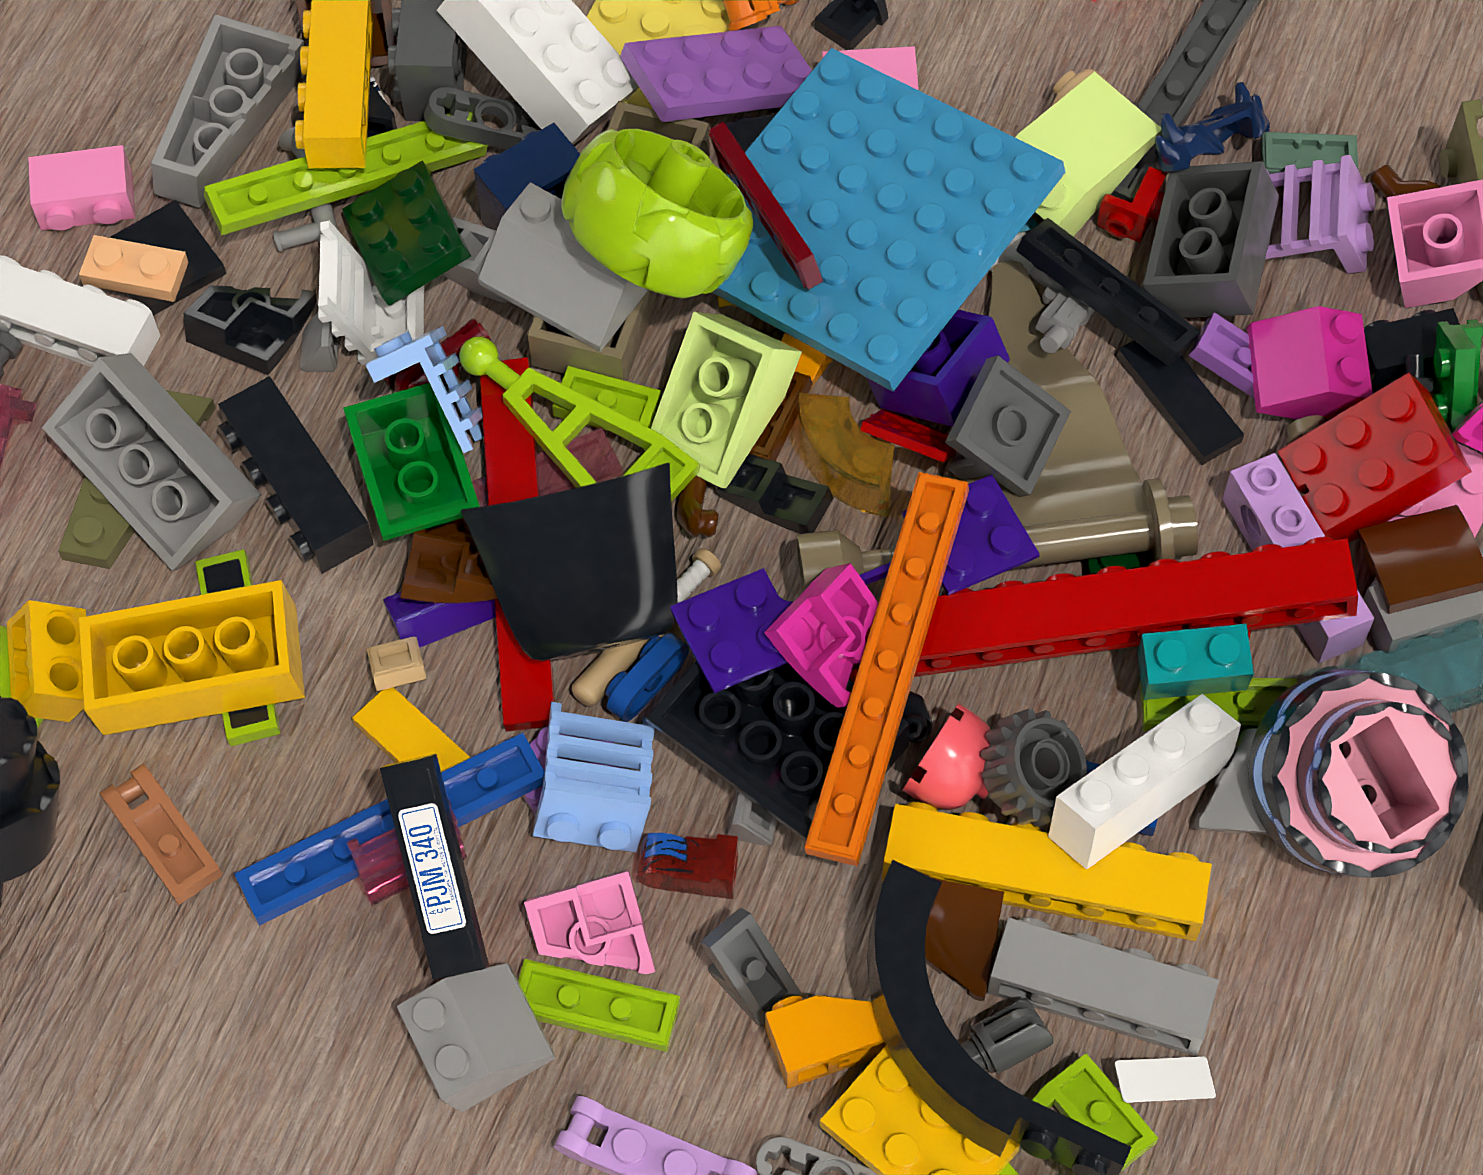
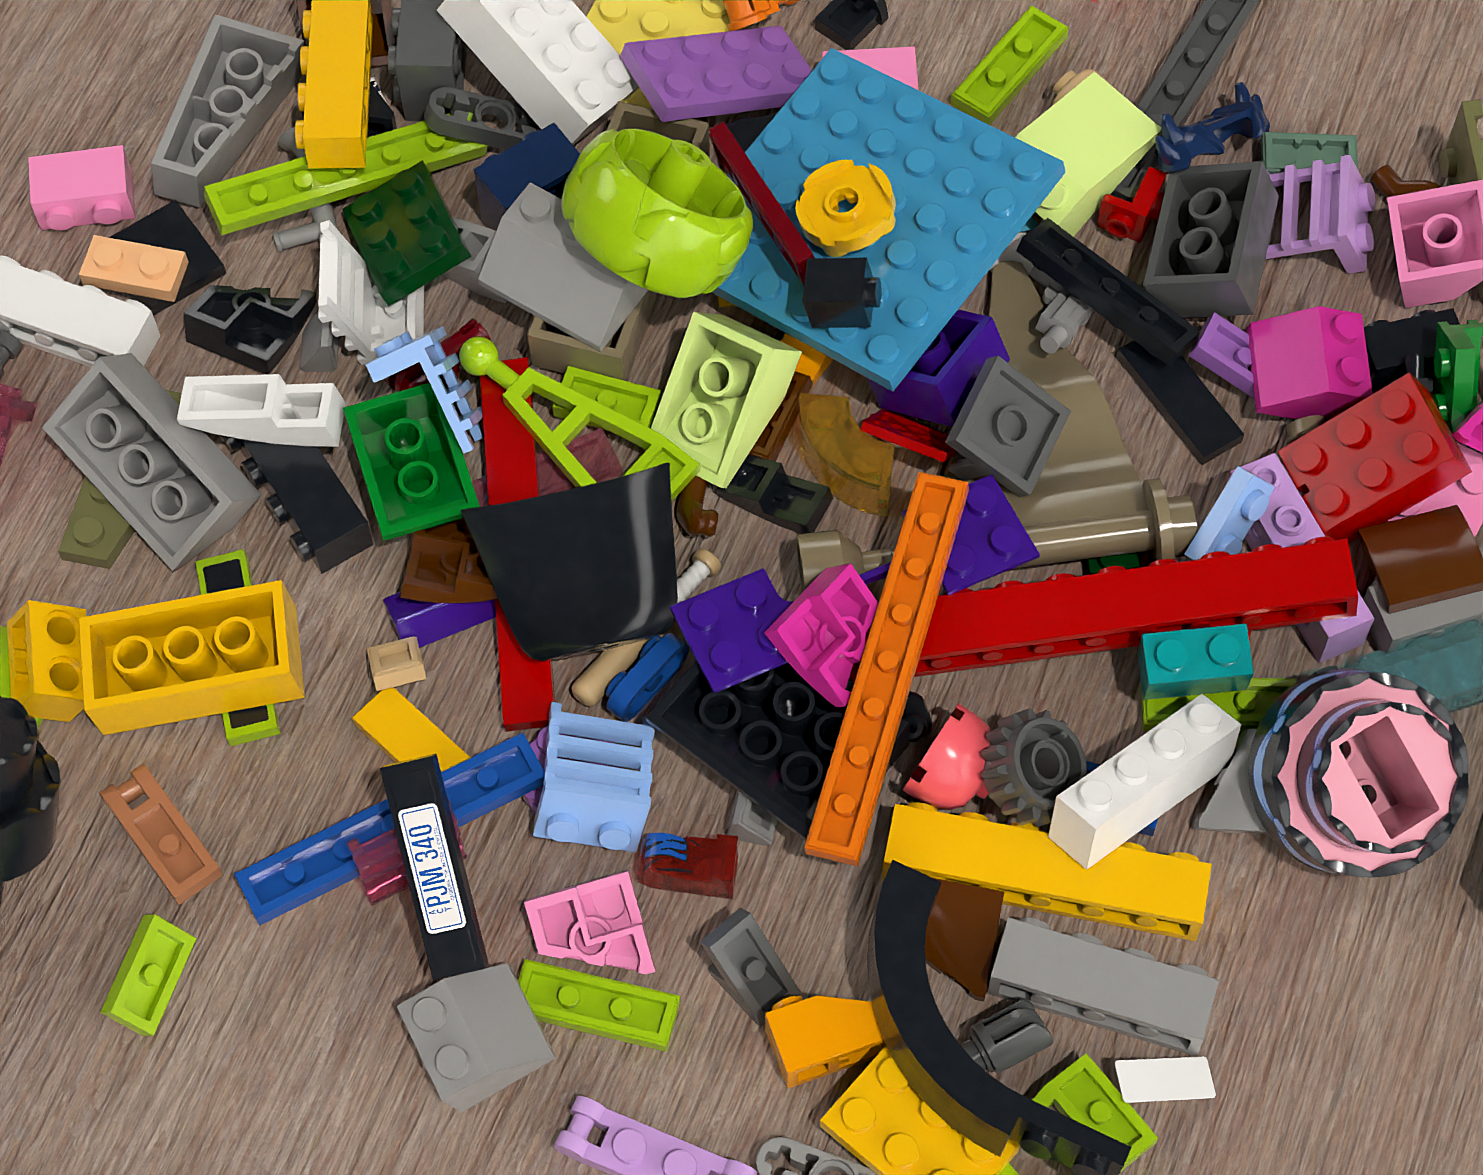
(148, 975): none -> lime plate
(263, 409): none -> white slope
(840, 292): none -> black brick
(852, 229): none -> yellow plate
(1009, 65): none -> lime tile
(1232, 515): none -> light blue plate

